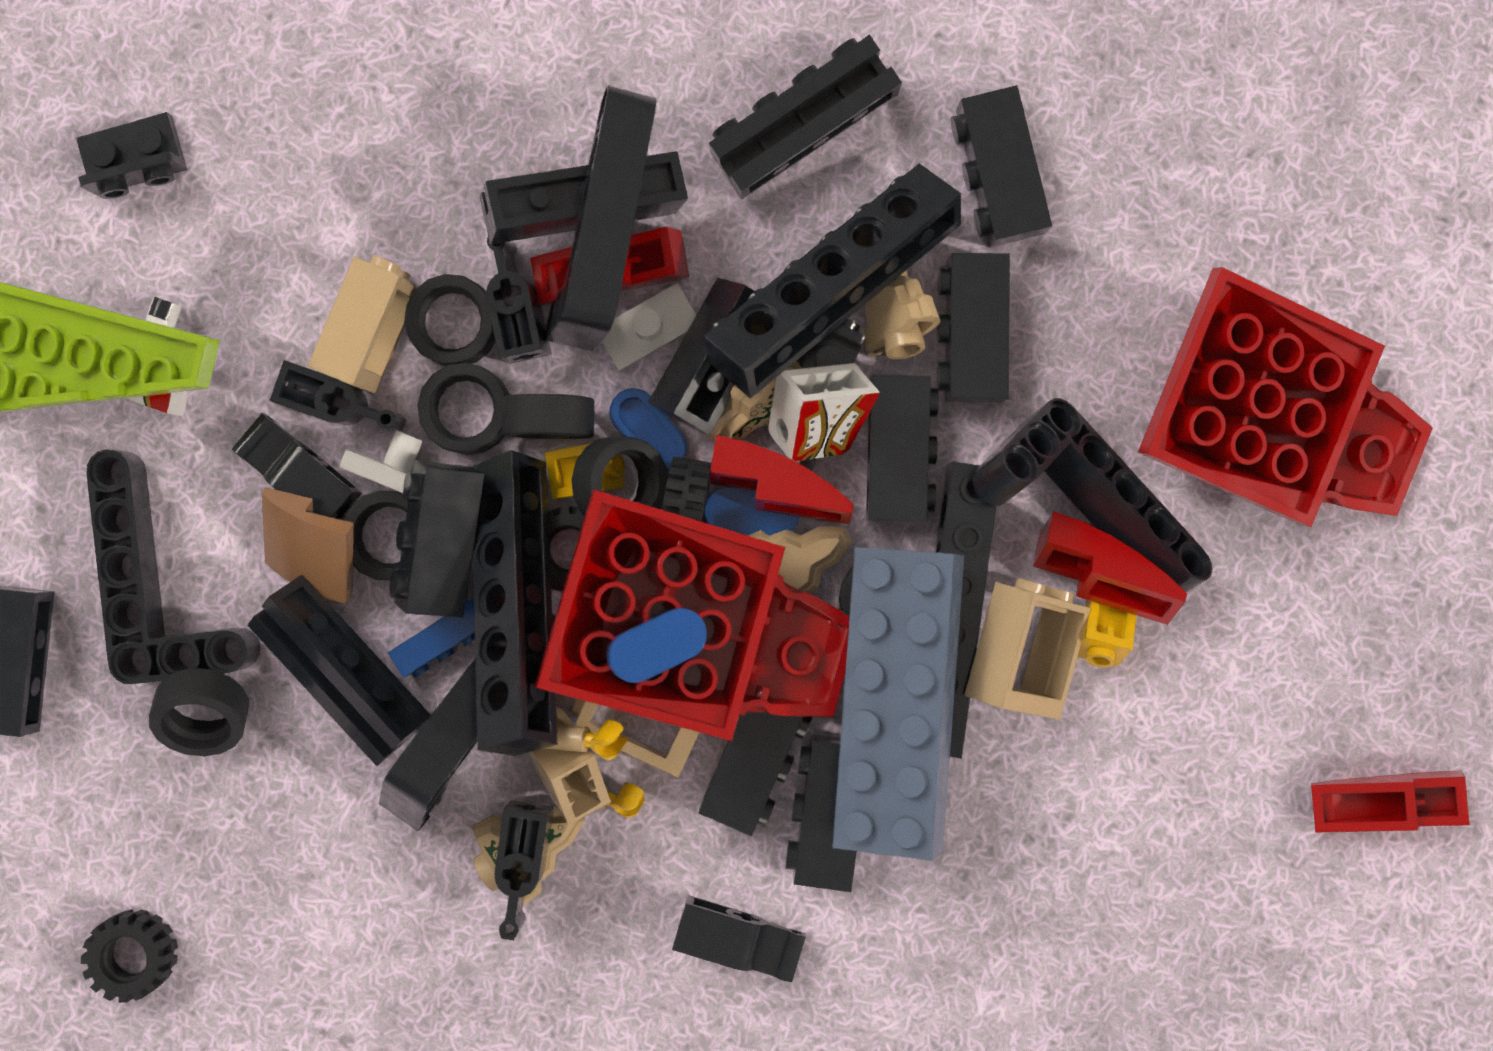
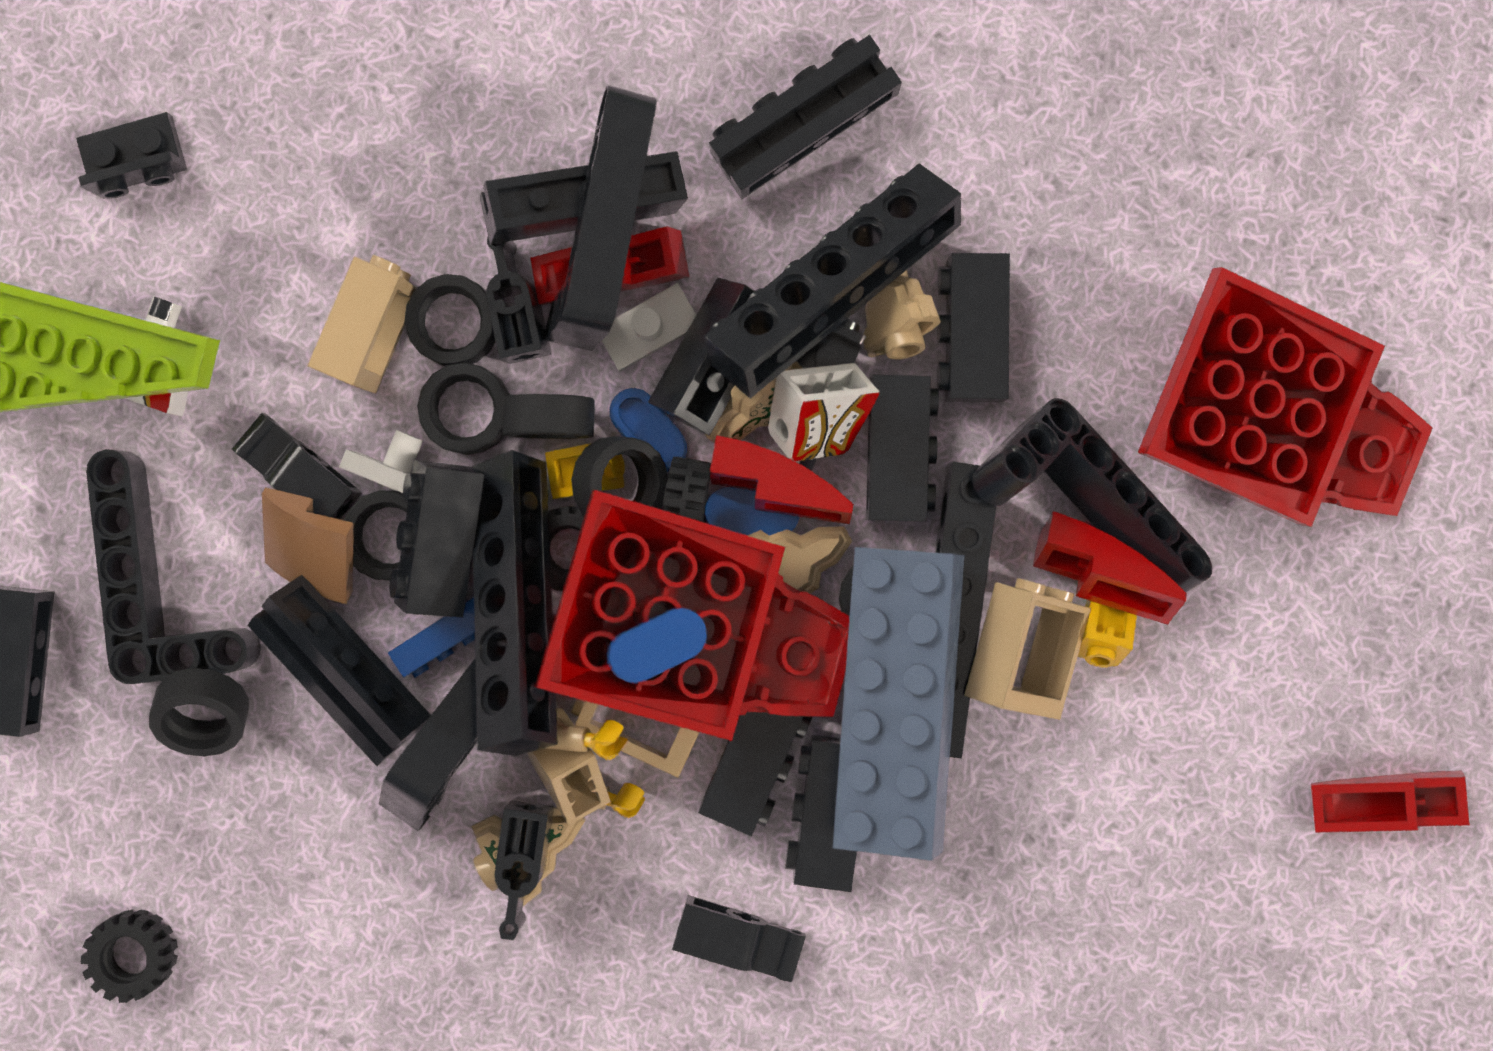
(326, 390): black piece -> none
(1001, 167): black brick -> none

